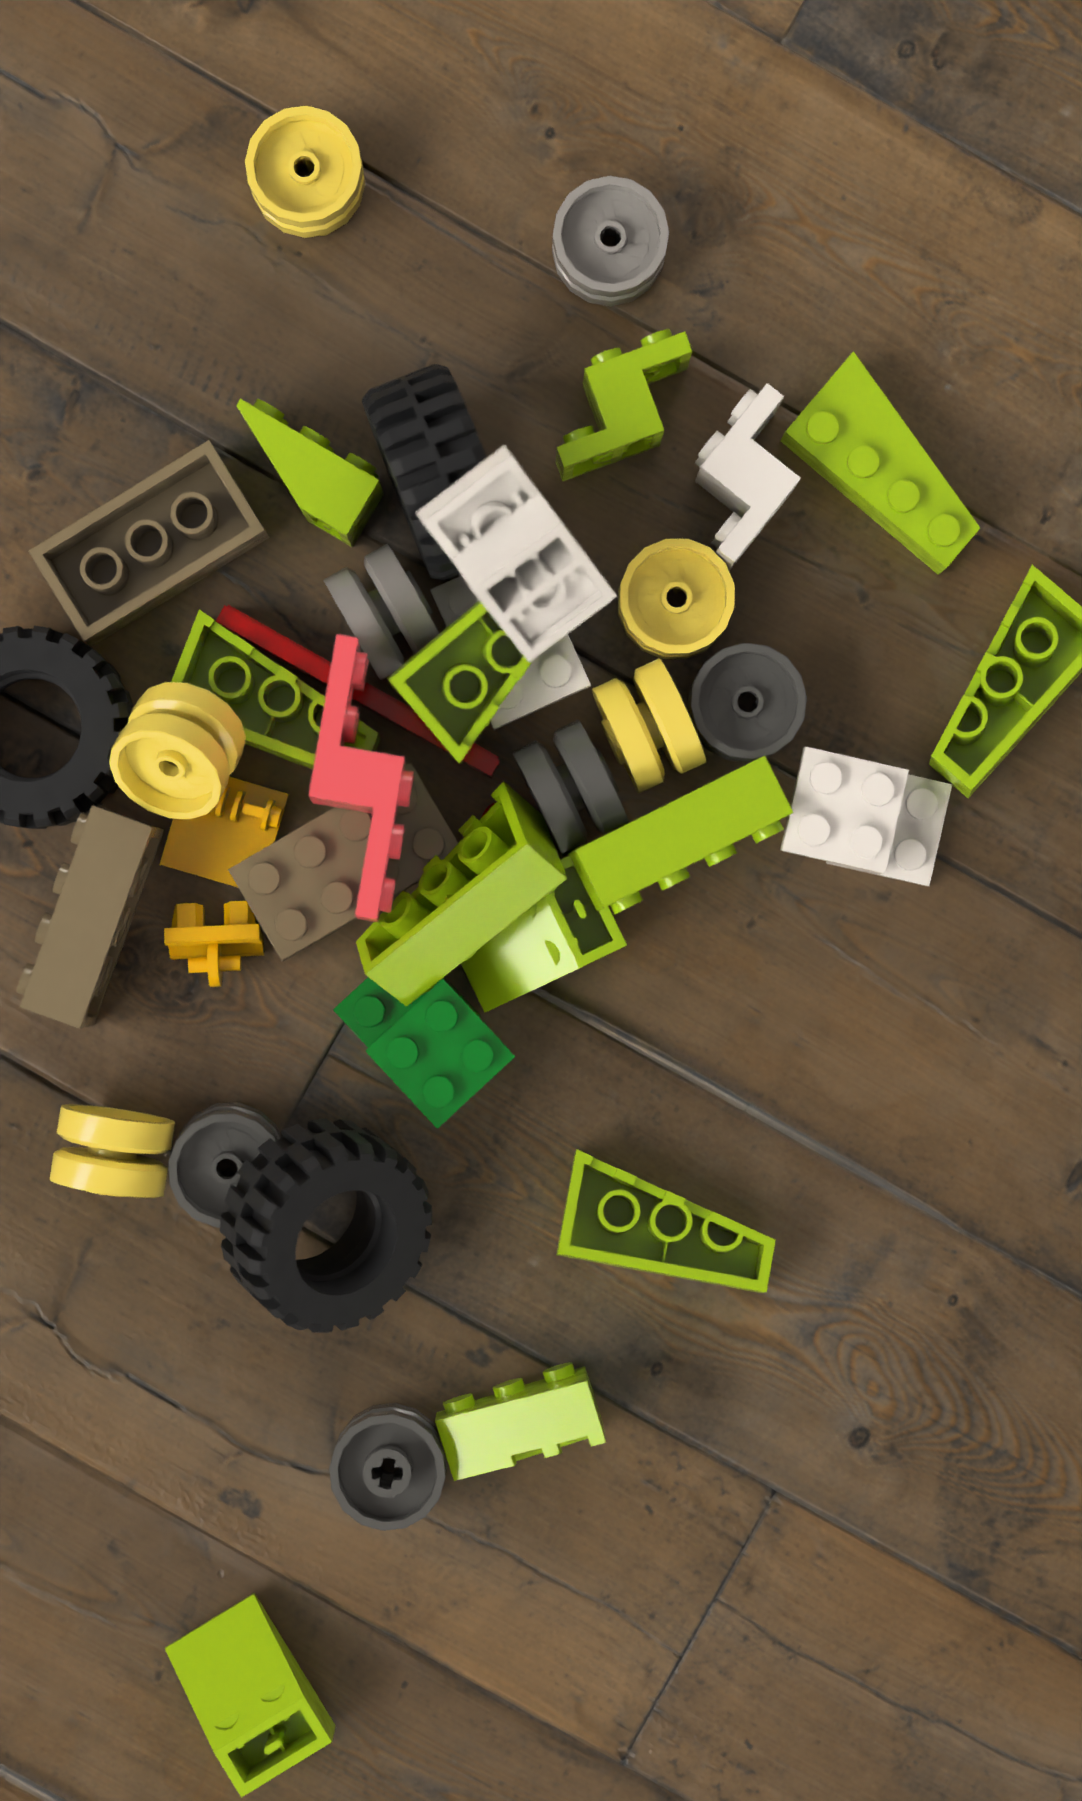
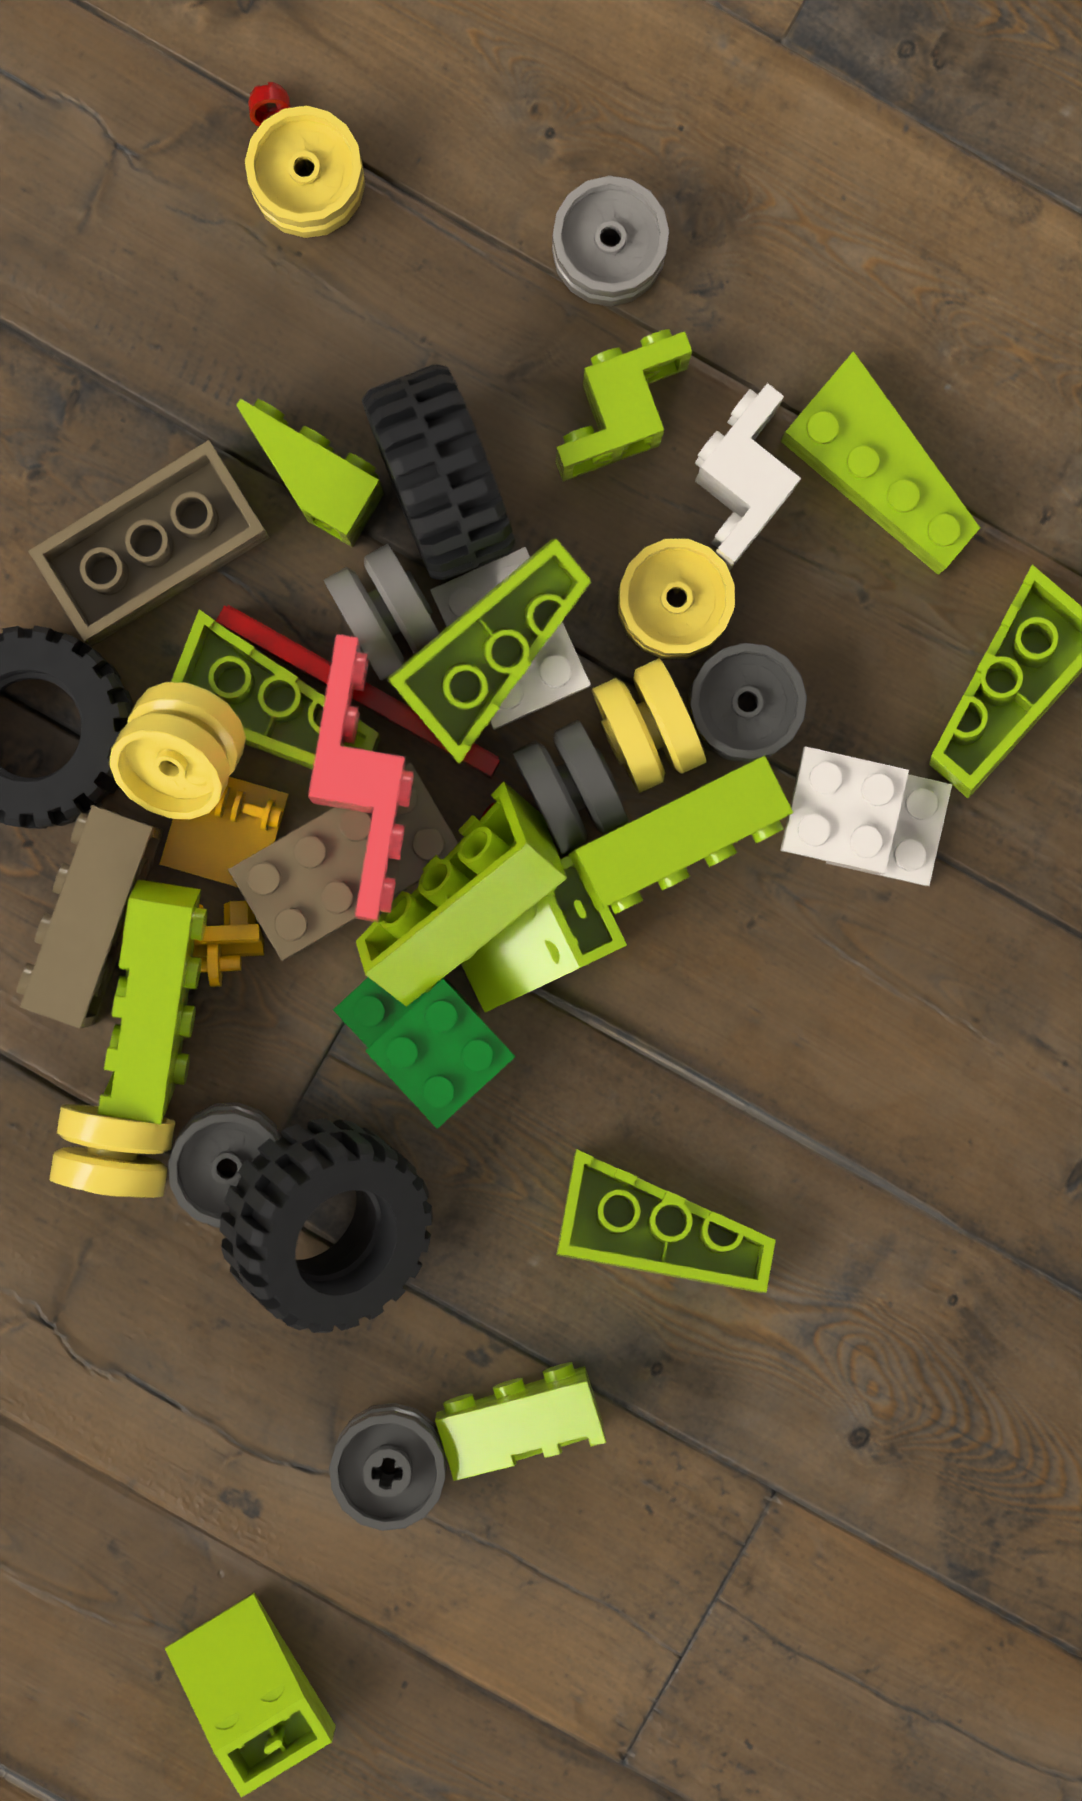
(153, 1001): none -> lime wedge
(267, 94): none -> red hinge
(516, 554): white bracket -> none

